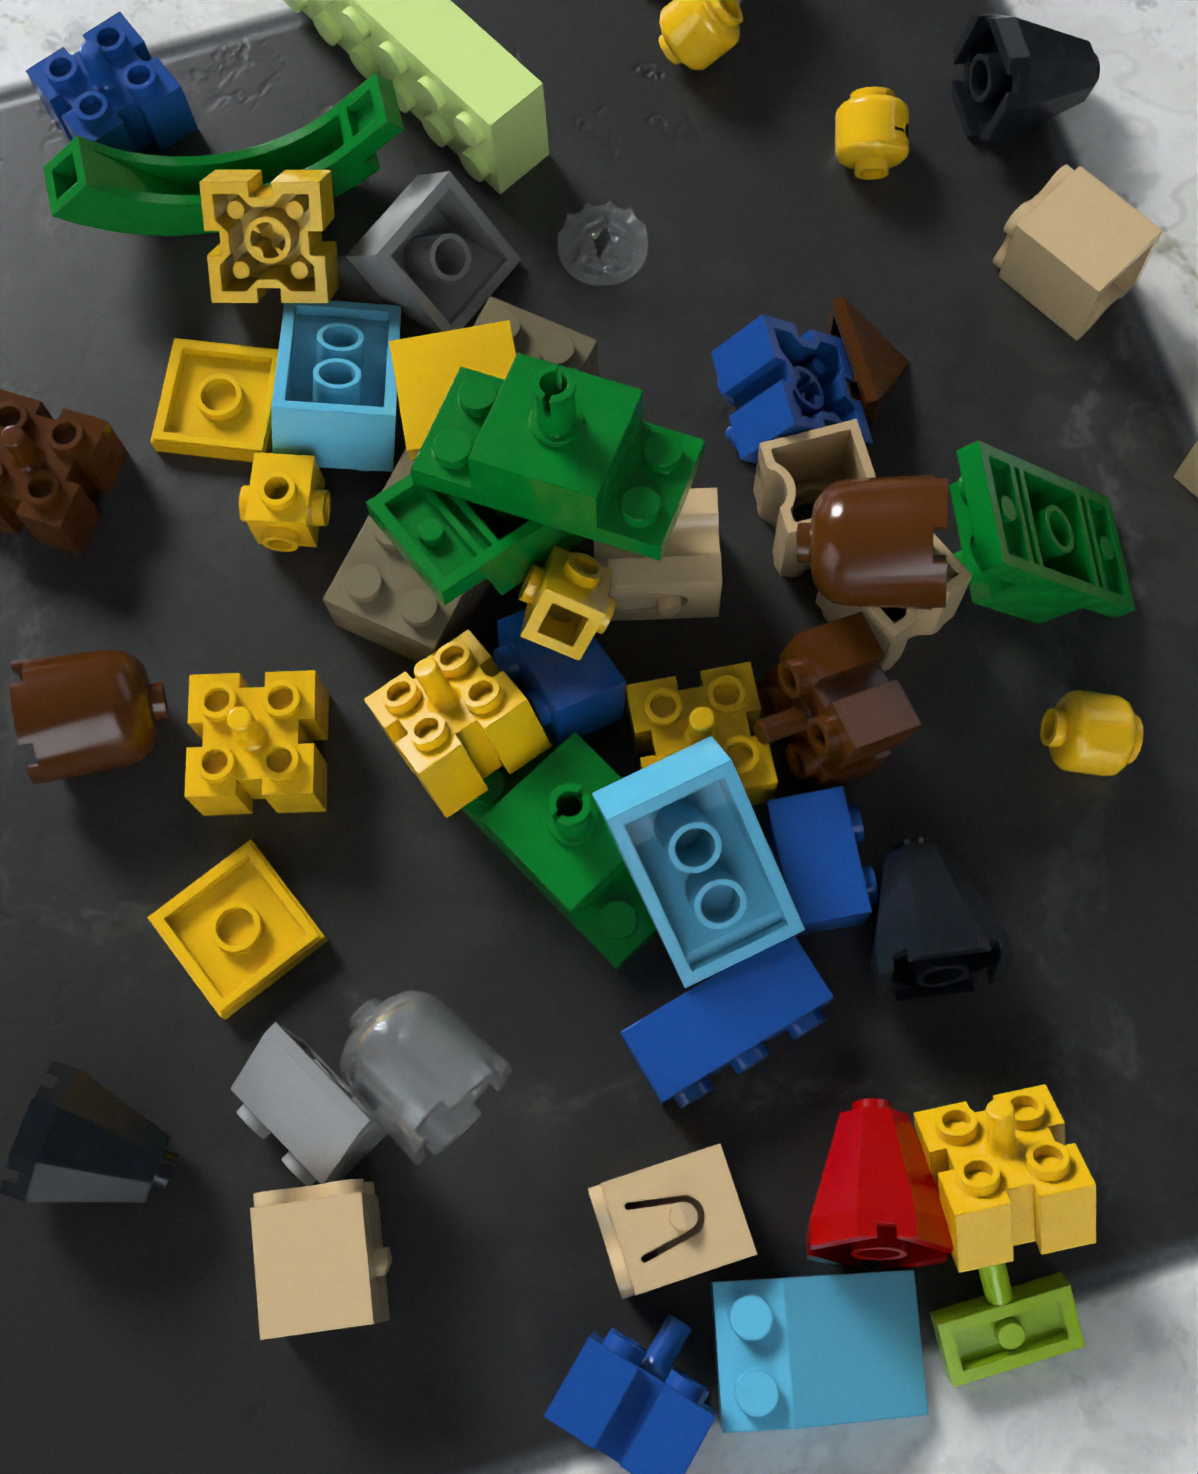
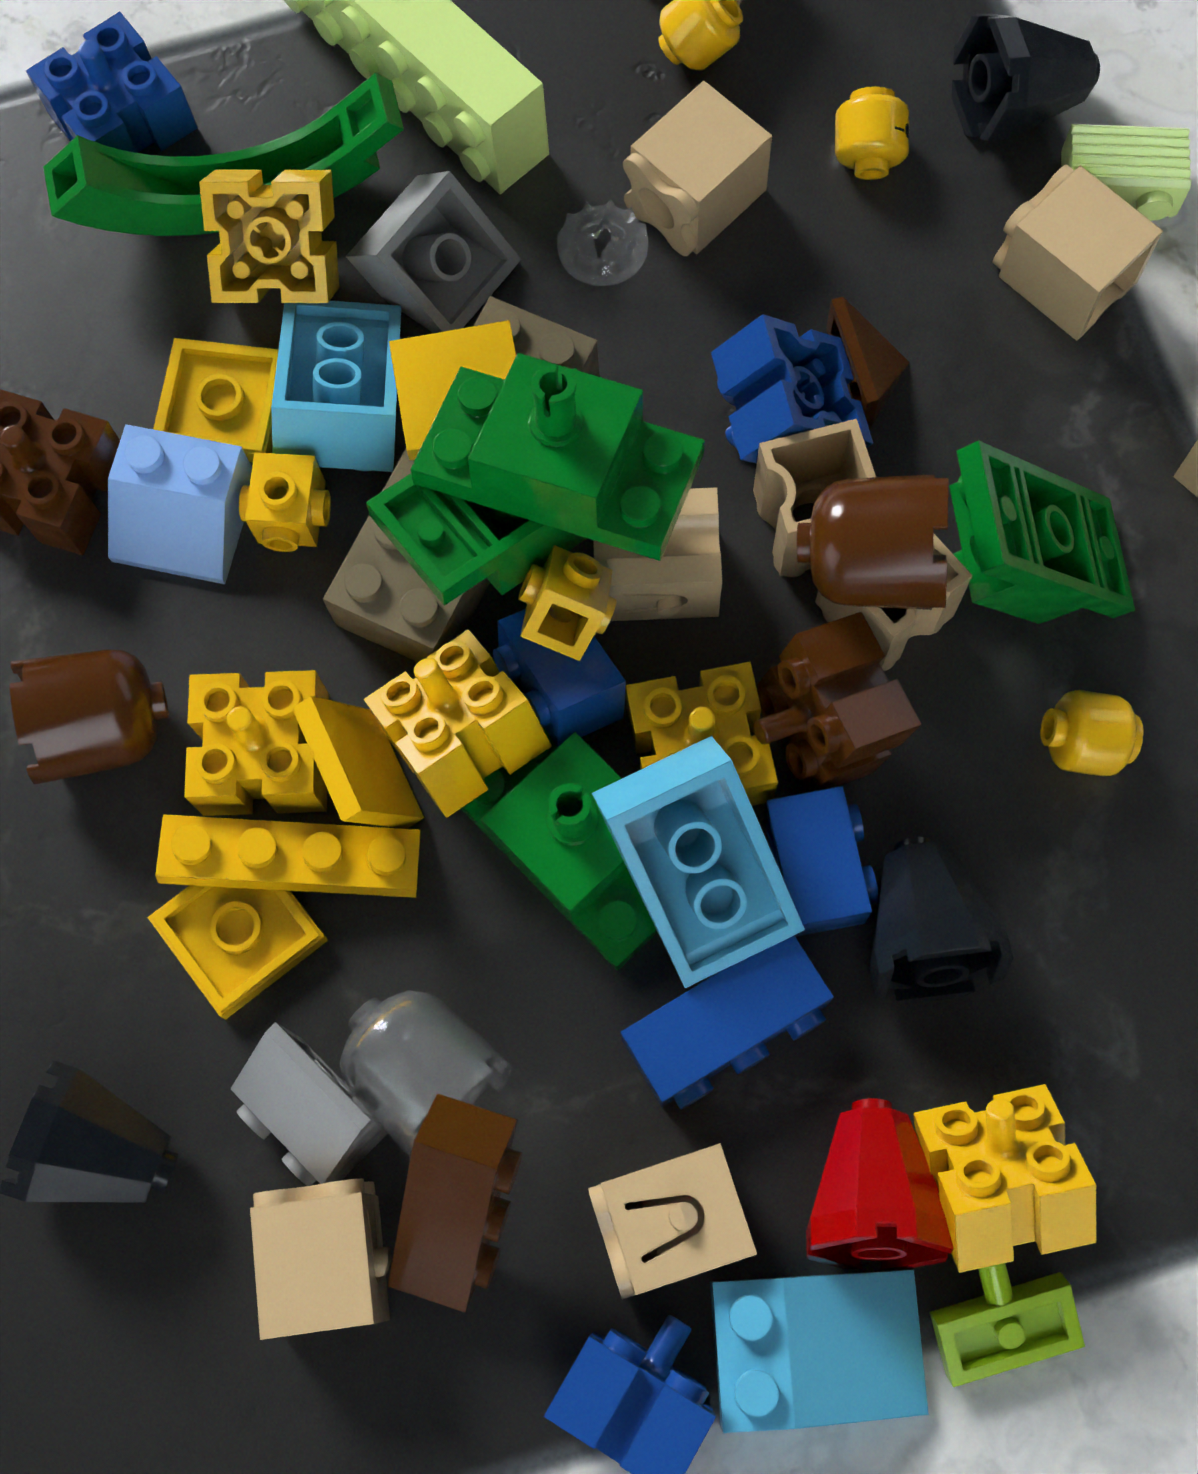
(175, 503): none -> light blue slope
(288, 856): none -> yellow plate
(357, 764): none -> yellow tile
(454, 1203): none -> reddish brown brick
(697, 169): none -> tan piece
(1136, 162): none -> yellowish green brick

